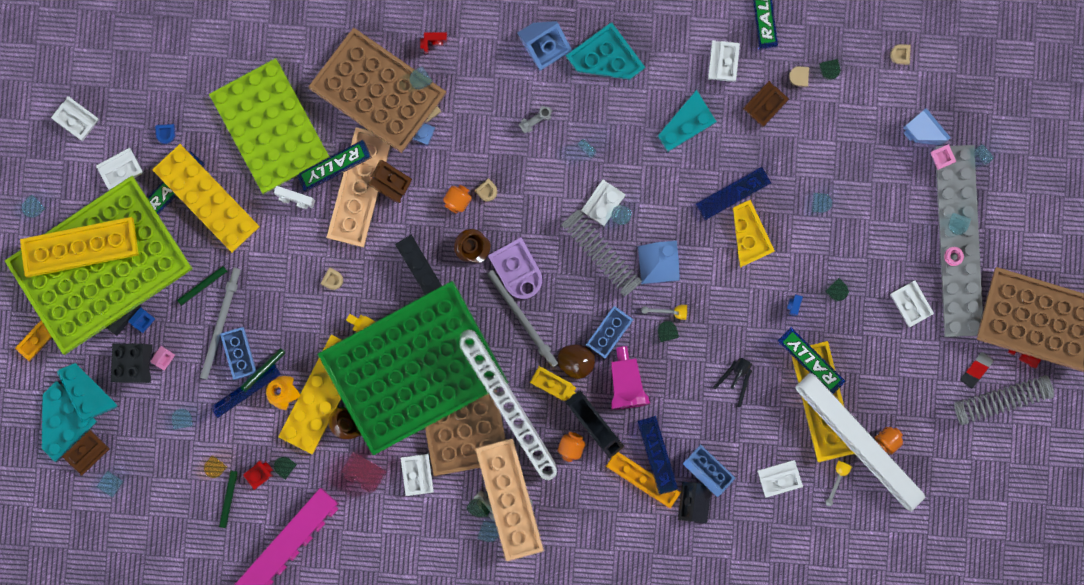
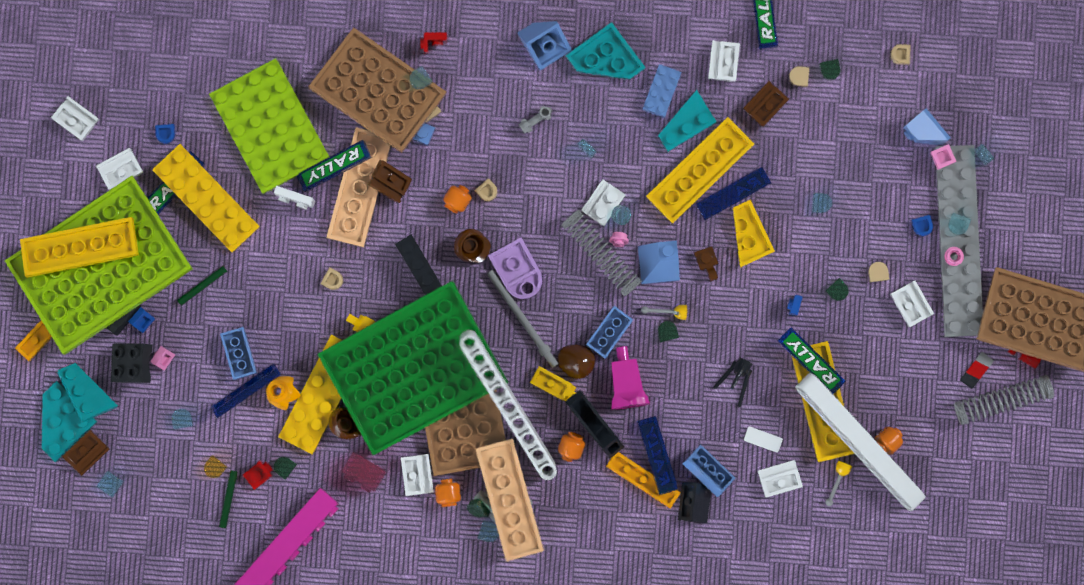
(32, 207): clear light blue tile -> none
(231, 287): light grey bar -> none
(262, 370): dark green bar -> none
(447, 493): none -> orange head
(619, 239): none -> bright pink plate
(661, 91): none -> medium blue piece
(700, 170): none -> yellow plate
(707, 260): none -> reddish brown plate
(763, 439): none -> white sticker
(878, 272): none -> tan tile
(923, 225): none -> blue tile

